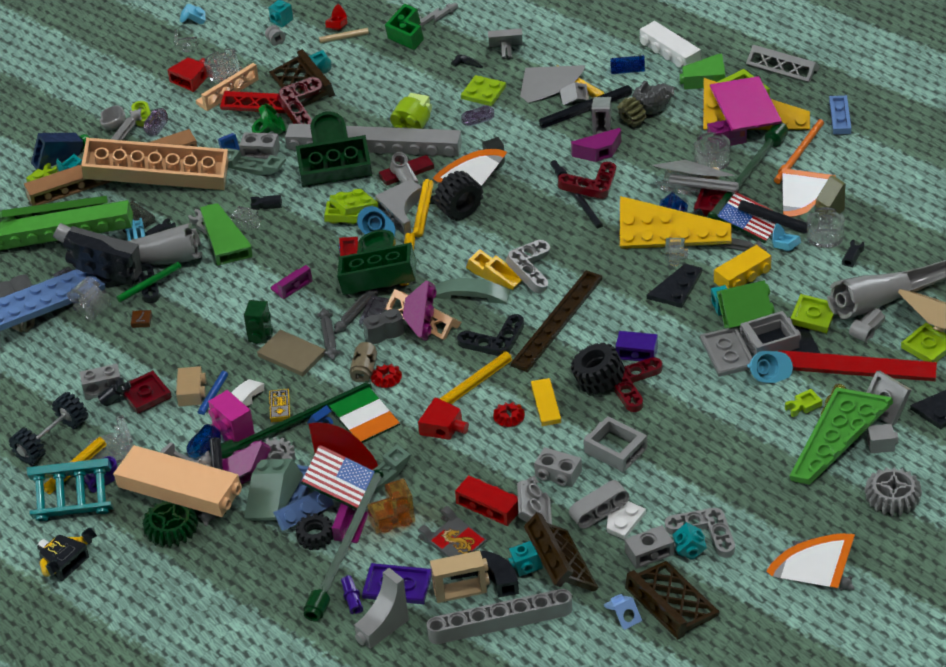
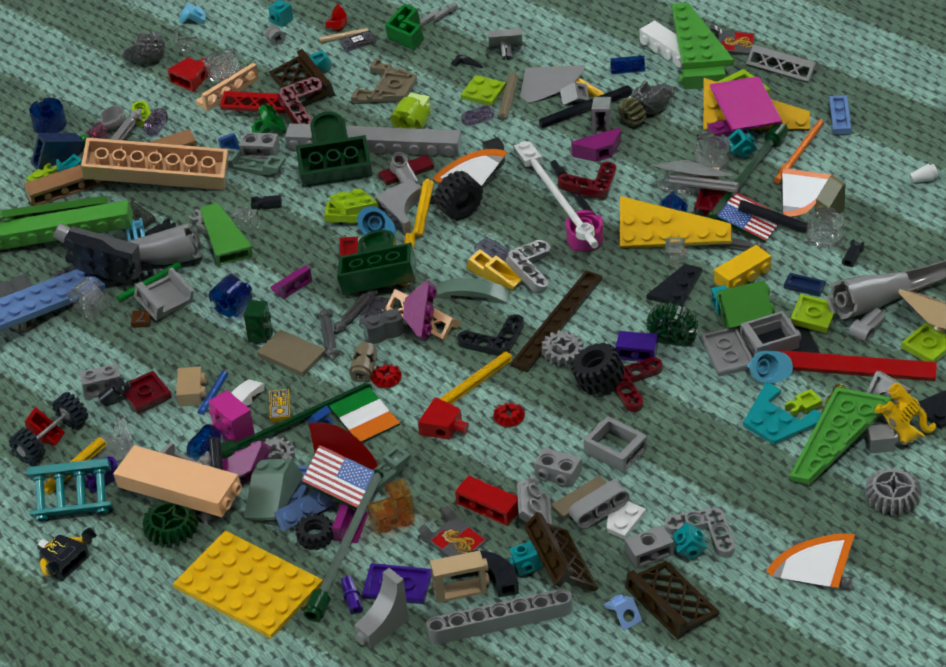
(38, 421): none -> red slope
(48, 116): none -> clear blue brick
(97, 131): none -> clear pink tile
(148, 48): none -> dark grey piece
(164, 295): none -> light grey panel
(230, 296): none -> clear blue brick
(248, 584): none -> yellow plate
(357, 41): none -> tile
(392, 86): none -> dark tan wing
(492, 248): none -> tile
(508, 96): none -> dark tan axle
(530, 157): none -> white bar
(546, 402): yellow tile -> none
(561, 347): none -> light grey gear
(563, 505): none -> dark tan tile
(586, 217): none -> dark pink brick
(673, 322): none -> dark green gear
(696, 41): none -> bright green wing
(734, 41): none -> flag
(742, 143): none -> teal brick
(773, 422): none -> teal wing
(782, 240): medium azure plate -> none
(804, 284): none -> dark blue tile
(901, 414): none -> yellow animal
(924, 174): none -> white cone

